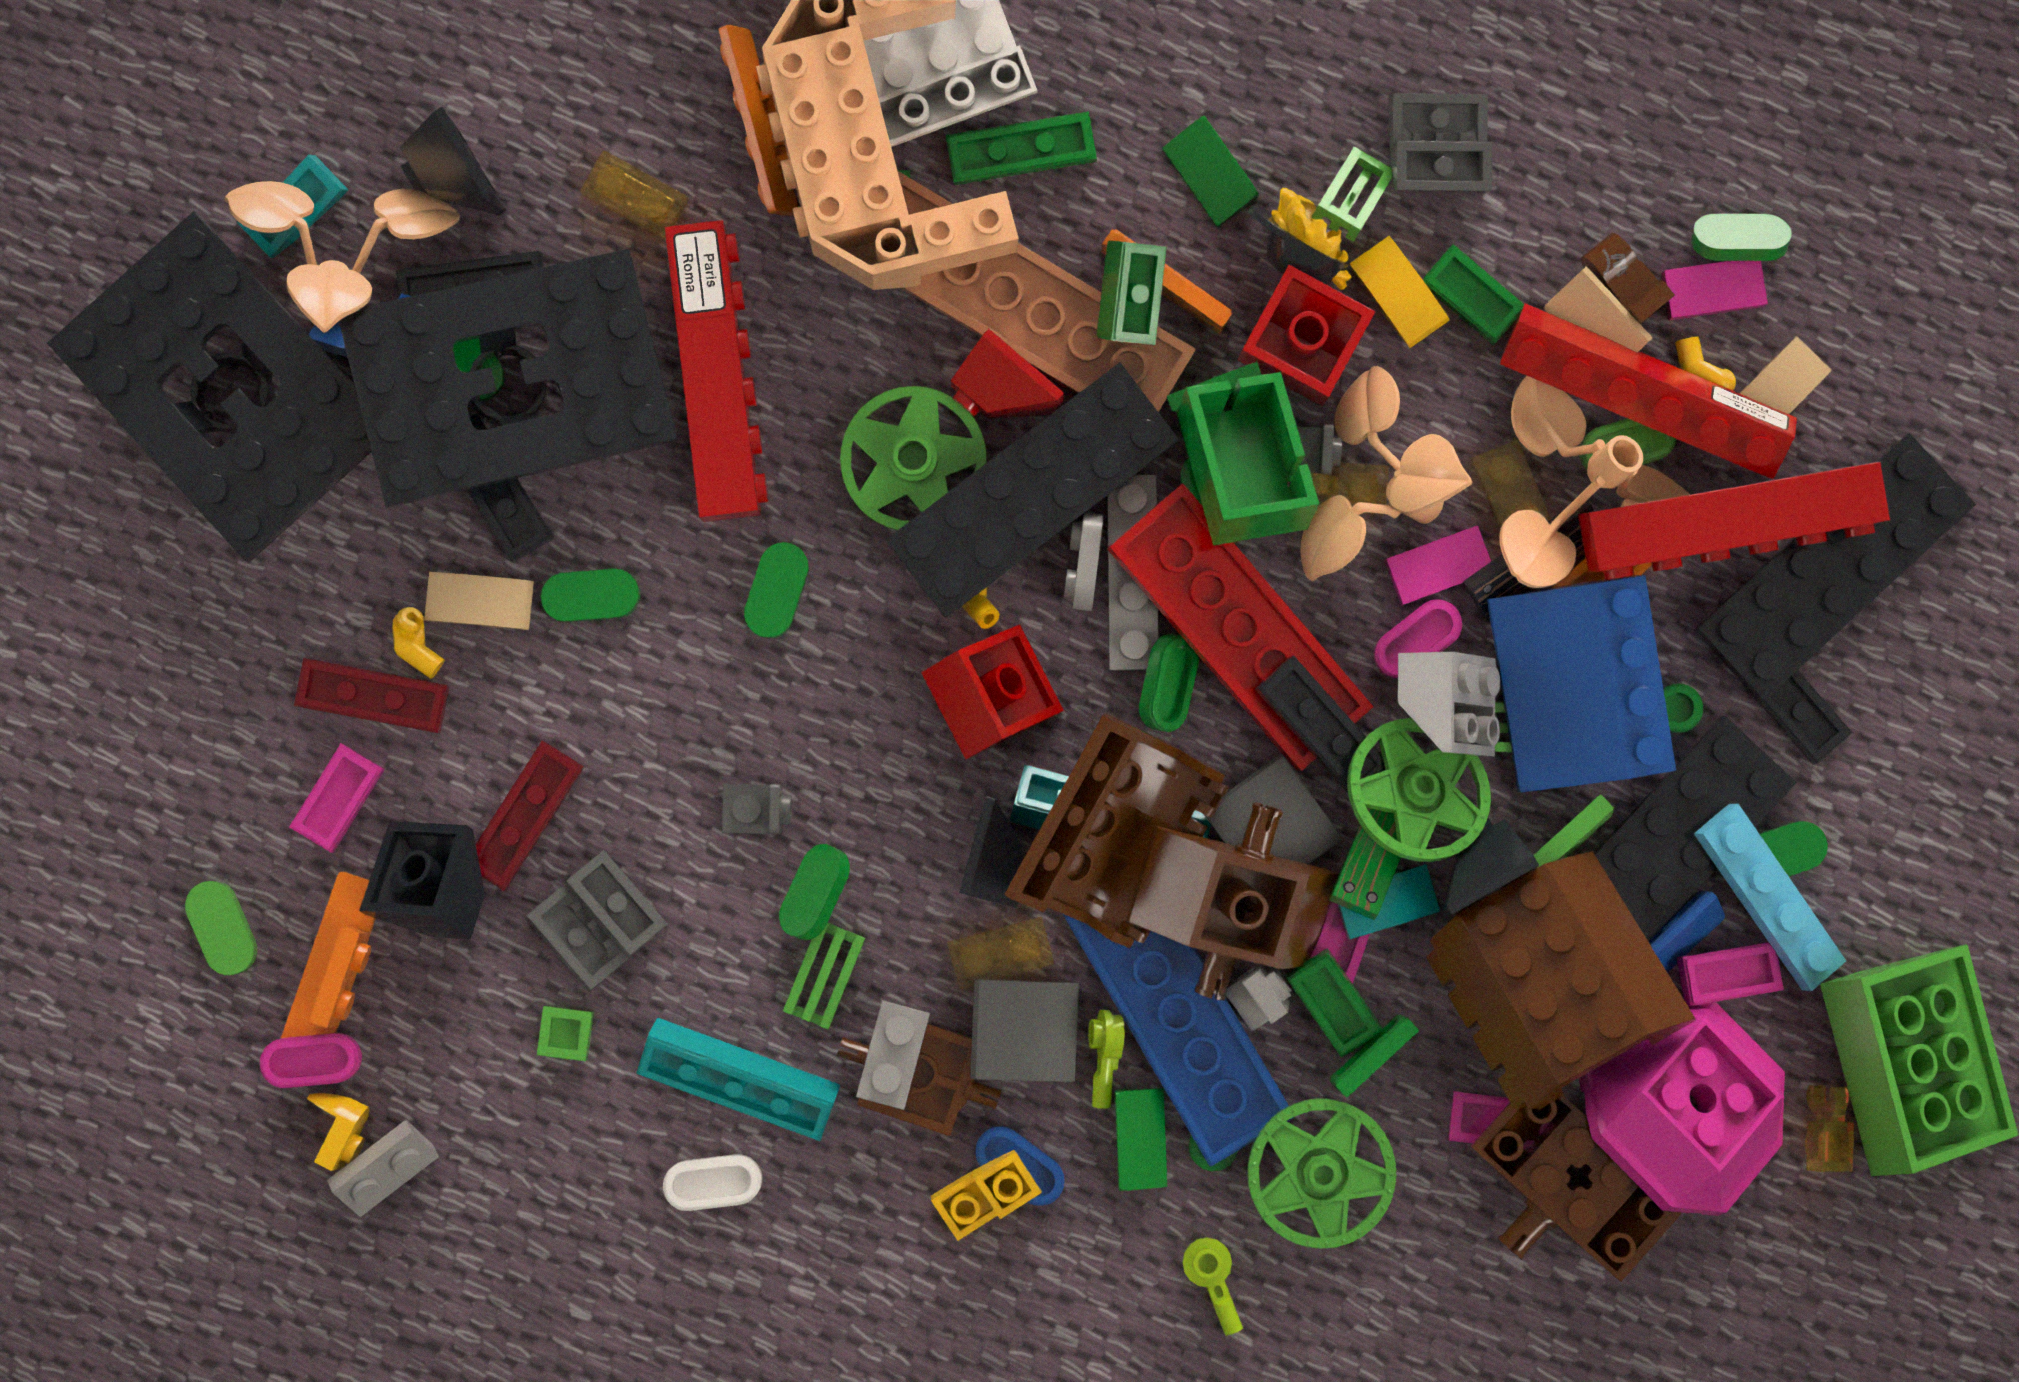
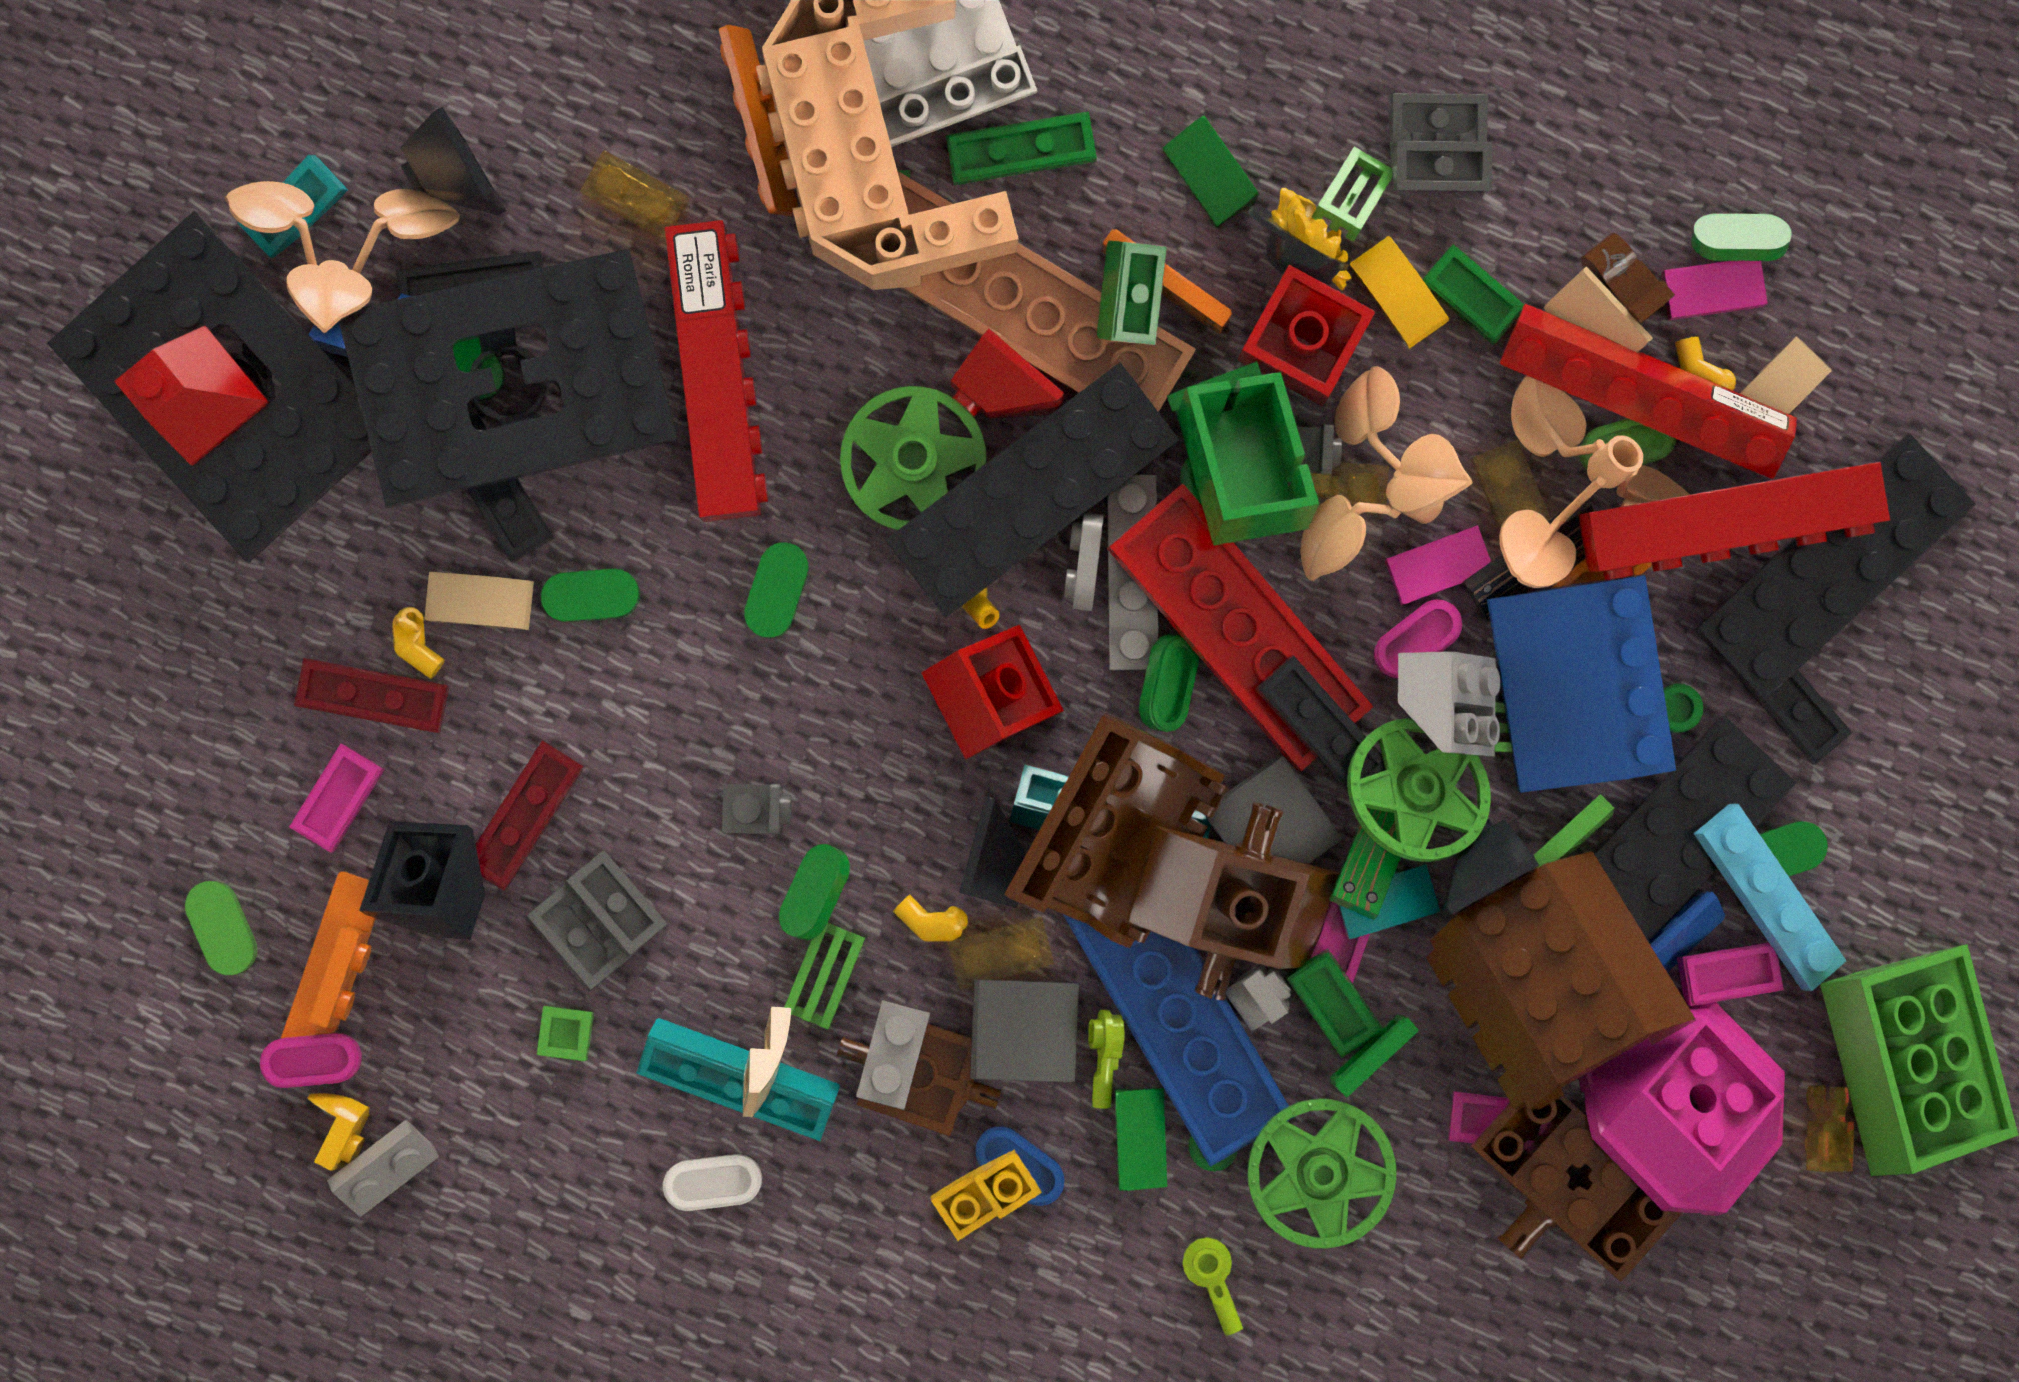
(192, 393): none -> red slope
(764, 1063): none -> slope
(934, 925): none -> yellow arm

